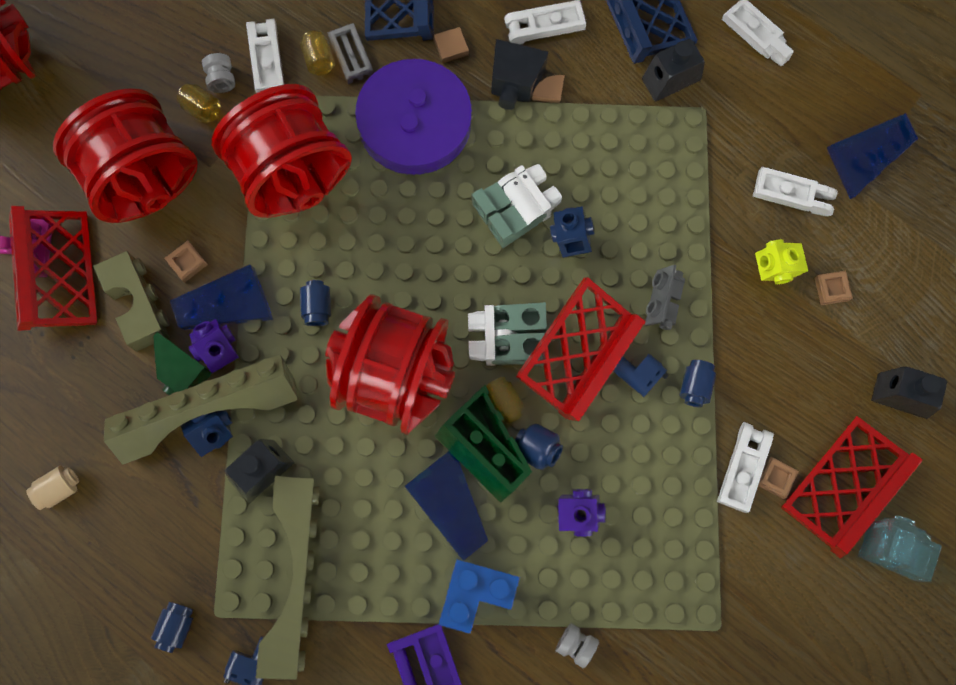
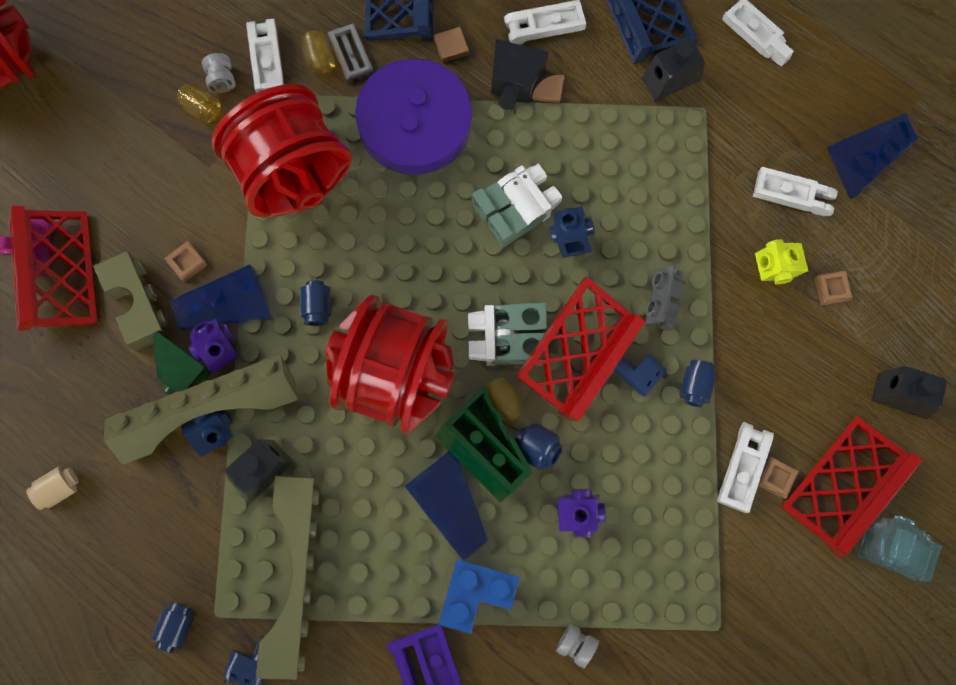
(124, 155): red wheel -> none

